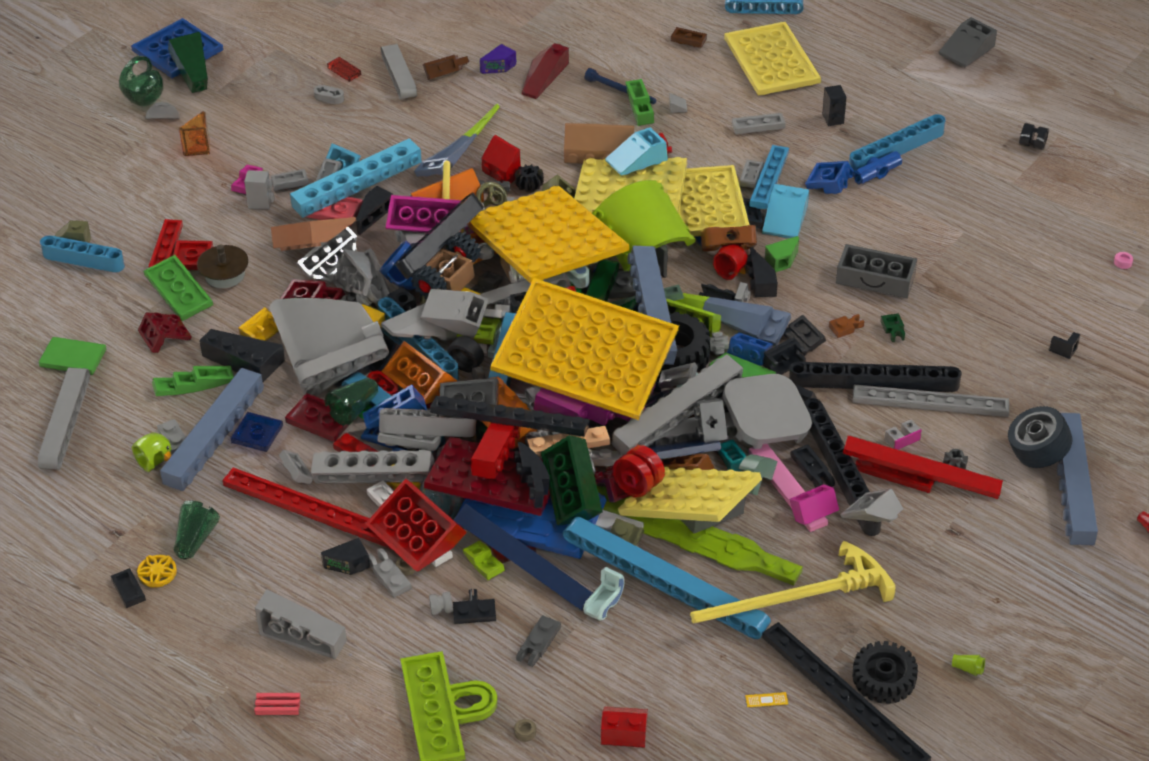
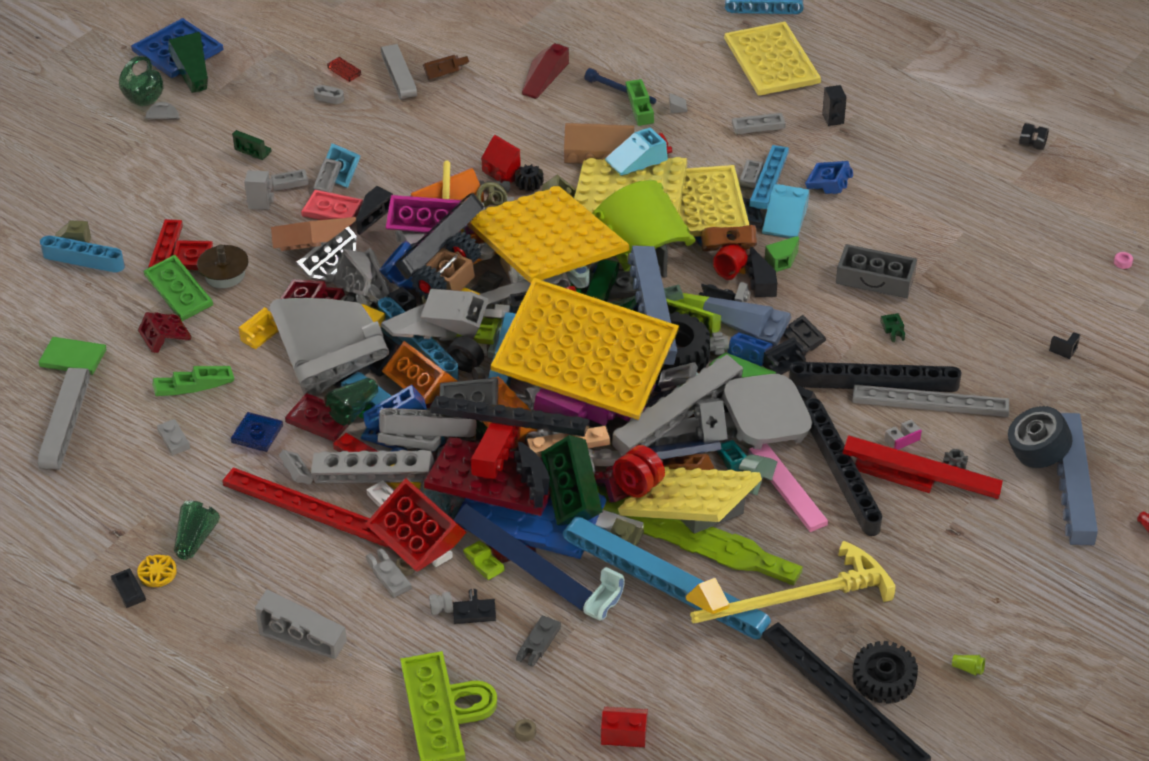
(151, 450): lime piece -> none
(195, 136): clear orange slope -> none
(211, 429): sand blue brick -> none
(239, 185): dark pink slope -> none
(242, 352): black wedge -> none
(250, 145): none -> dark green bracket
(277, 700): coral tile -> none
(346, 558): black slope -> none
(355, 178): medium azure brick -> none
(384, 382): red plate -> none
(454, 151): sand blue plate -> none
(498, 60): dark purple slope -> none
(688, 37): reddish brown plate -> none
(708, 596): none -> yellow slope
(769, 699): yellow sticker -> none
(812, 466): black hinge -> none
(814, 504): dark pink panel -> none
(844, 326): dark orange plate -> none
(875, 507): light grey slope -> none
(877, 167): blue piece -> none
(900, 141): dark azure beam -> none
(969, 42): dark grey slope -> none

